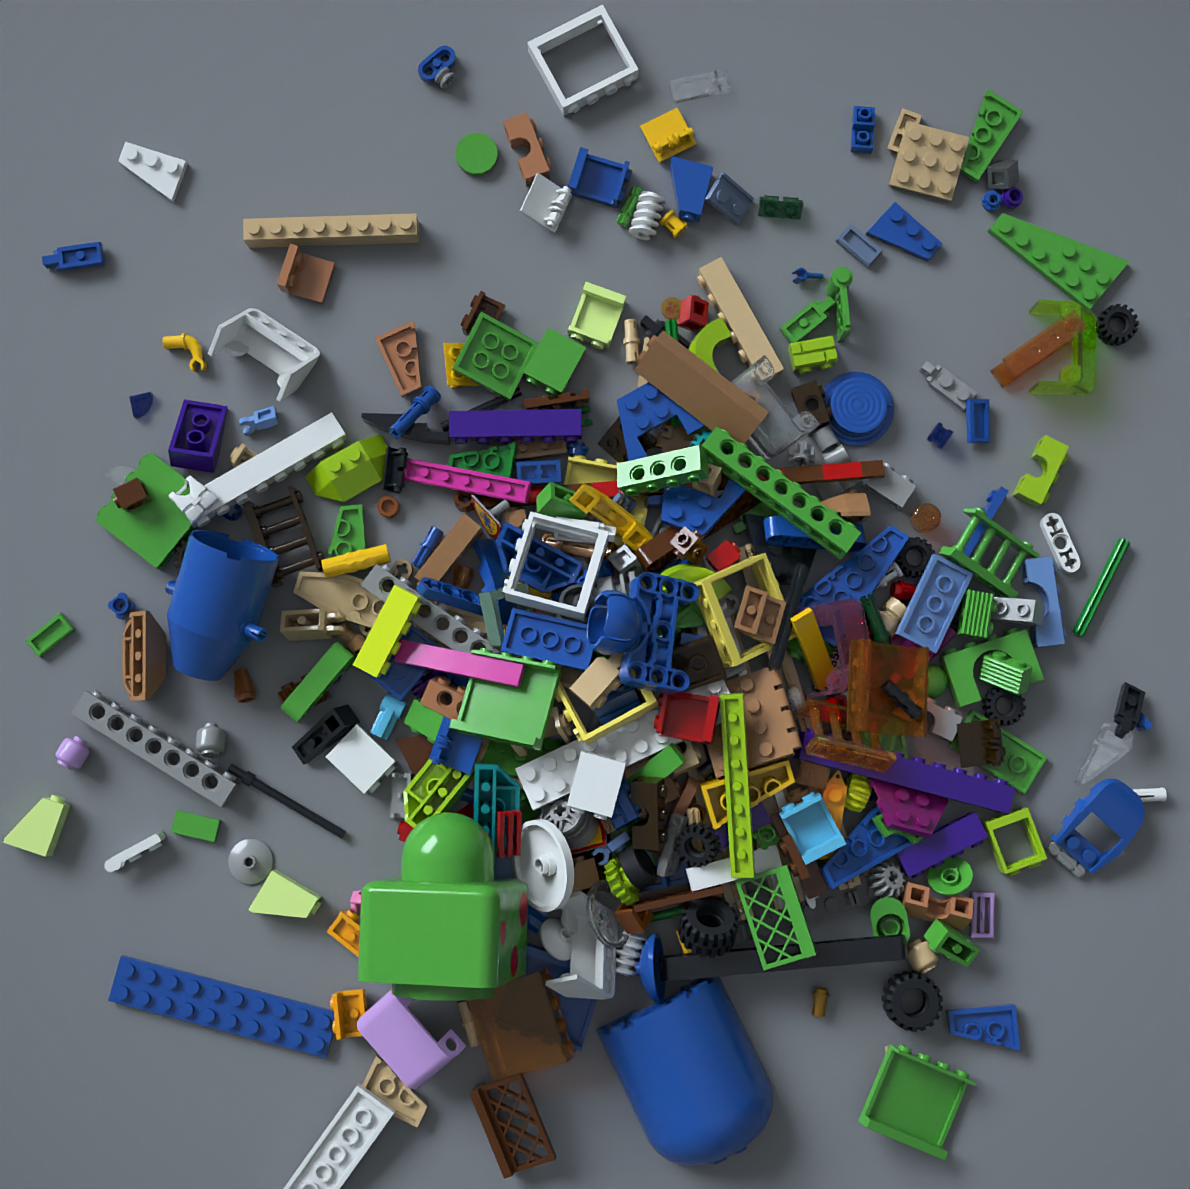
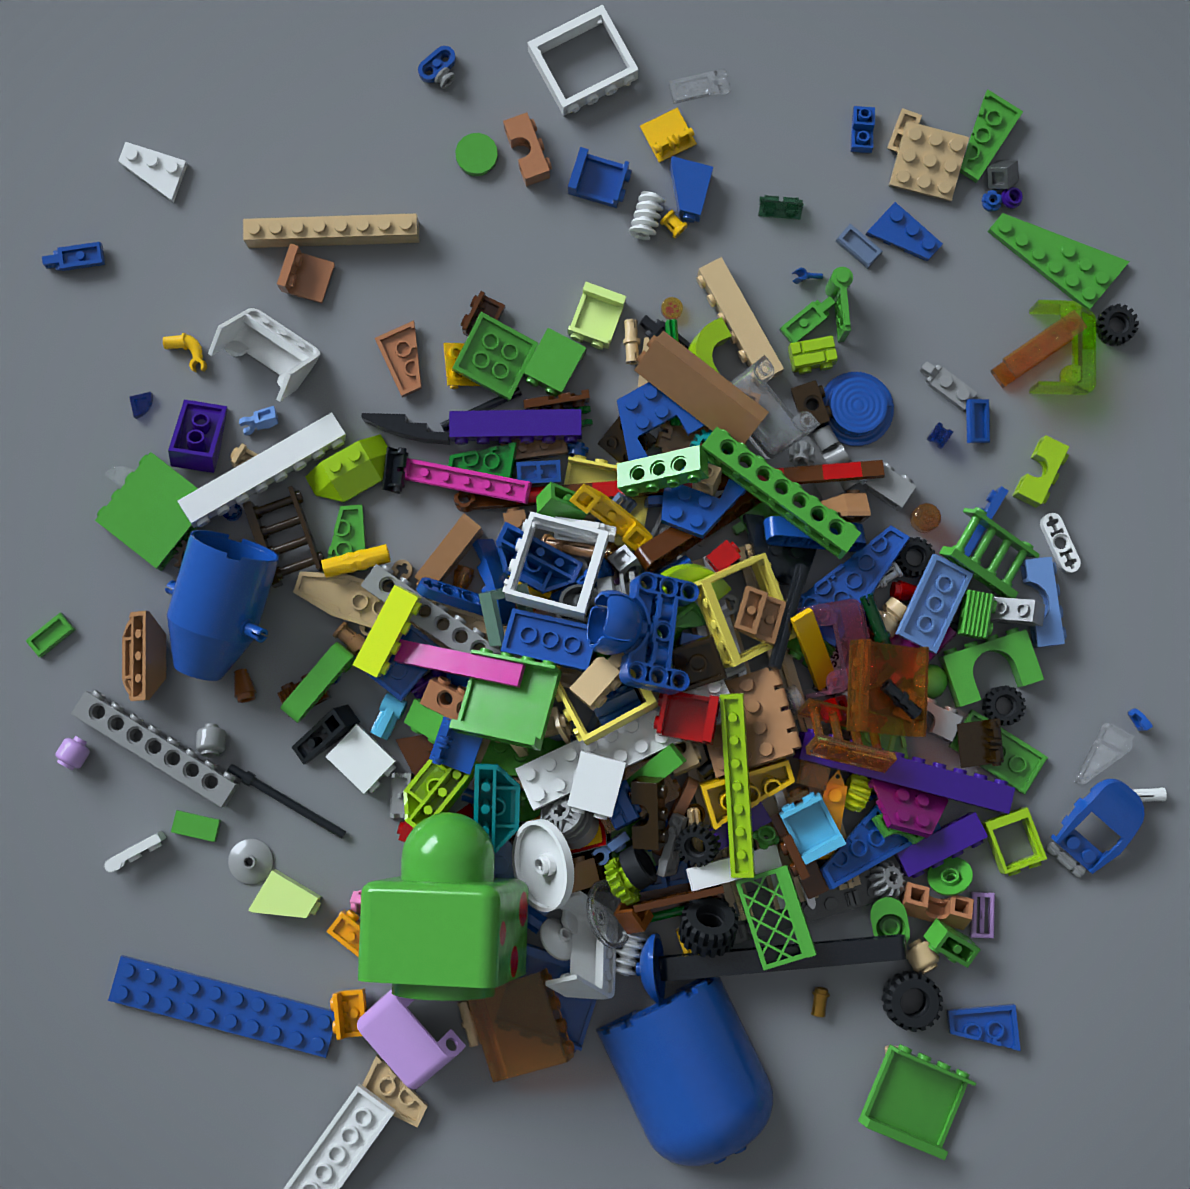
(40, 827): yellowish green slope -> none
(114, 605): blue plate -> none
(131, 495): reddish brown brick -> none
(195, 503): white piece -> none
(310, 624): tan hinge -> none
(388, 506): dark orange tile -> none
(420, 406): blue pin -> none
(427, 547): blue axle -> none
(490, 519): shield -> none
(497, 1134): reddish brown fence -> none
(509, 833): red tile -> none
(546, 202): white hinge -> none
(629, 206): bright green axle -> none
(689, 545): reddish brown brick -> none
(693, 313): red brick -> none
(729, 198): sand blue plate -> none
(1006, 672): bright green brick -> none
(1101, 587): green axle -> none
(1128, 709): black hinge -> none

